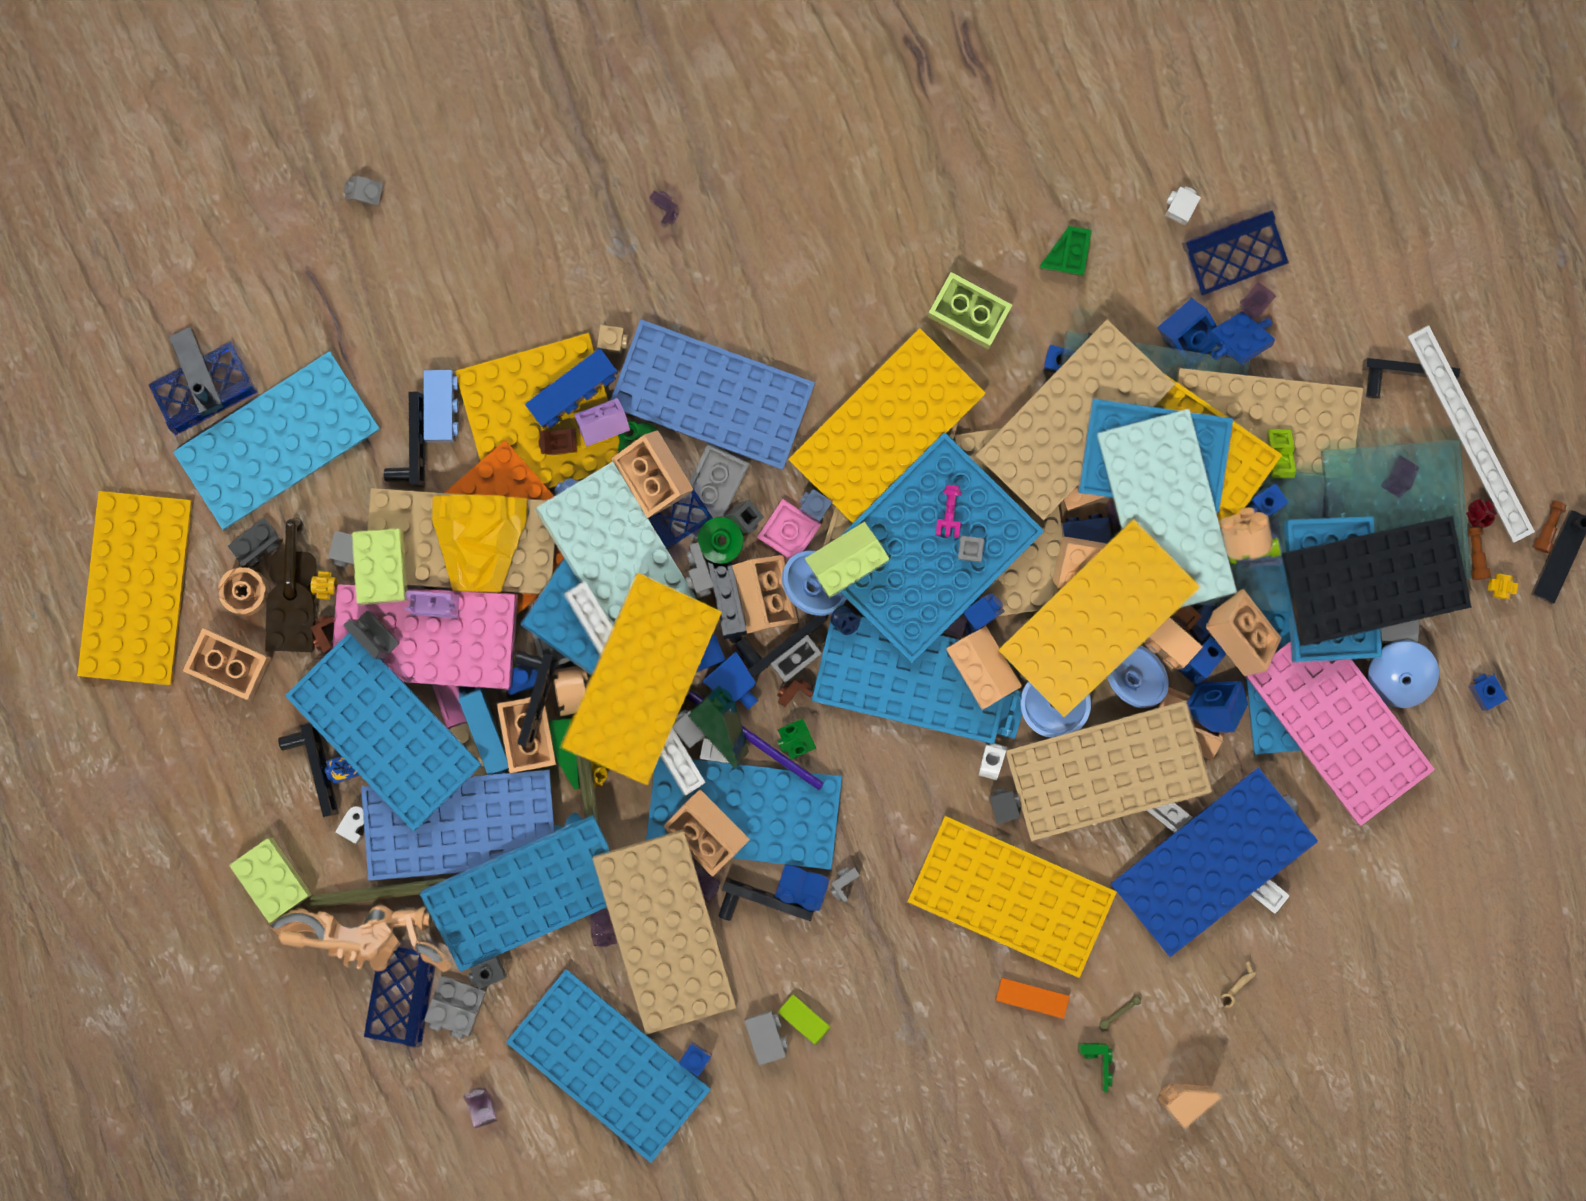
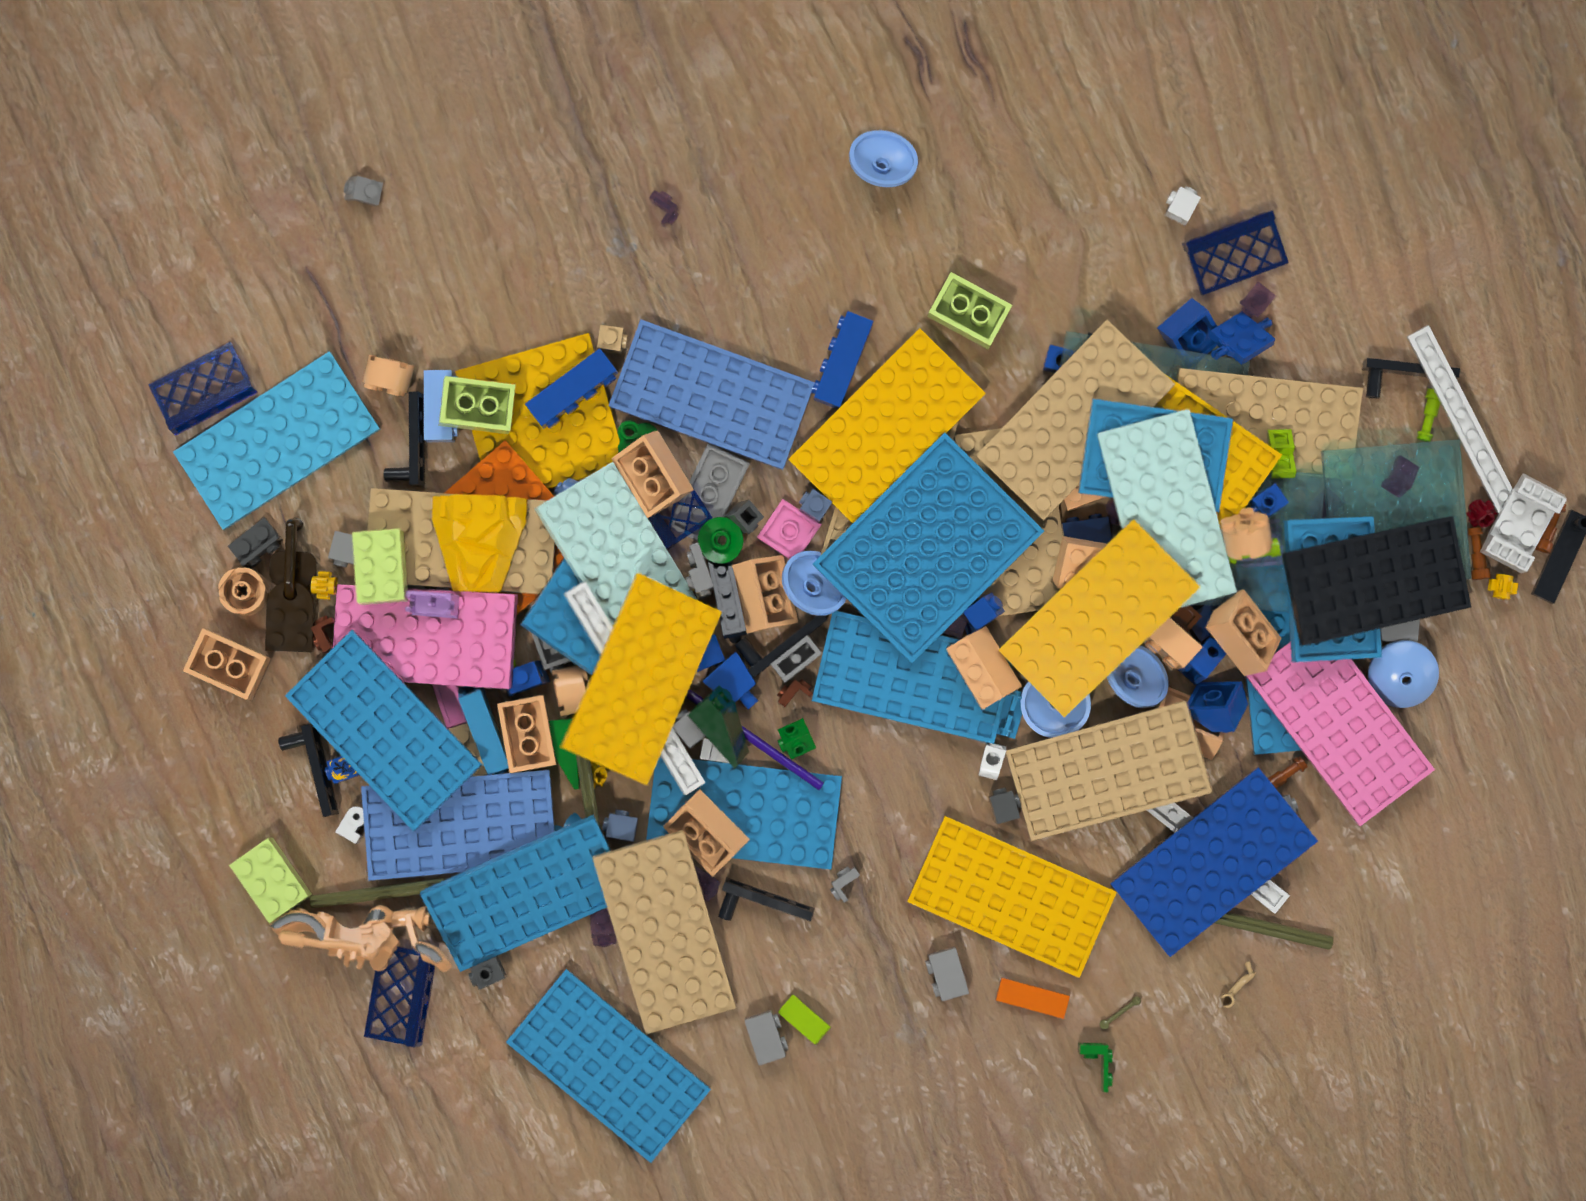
(135, 588): yellow plate -> none
(196, 371): piece -> none
(372, 635): dark grey bracket -> none
(387, 374): none -> light nougat brick
(454, 1007): light grey plate -> none
(476, 405): none -> yellowish green brick
(480, 1107): clear purple bracket -> none
(546, 668): black piece -> none
(558, 442): copper bracket -> none
(602, 422): lavender hinge -> none
(620, 825): none -> sand blue brick
(695, 1059): blue brick -> none
(802, 888): blue brick -> none
(843, 359): none -> blue brick
(845, 620): dark blue wheel -> none
(847, 559): yellowish green slope -> none
(883, 158): none -> light blue dish
(947, 974): none -> light grey brick
(948, 522): dark pink hinge -> none
(970, 549): light grey plate -> none
(1069, 252): green wing -> none
(1187, 1101): light nougat slope -> none
(1276, 930): none -> olive axle
(1279, 778): none -> dark orange piece
(1430, 411): none -> lime piece
(1487, 691): blue brick -> none
(1522, 523): none -> white plate

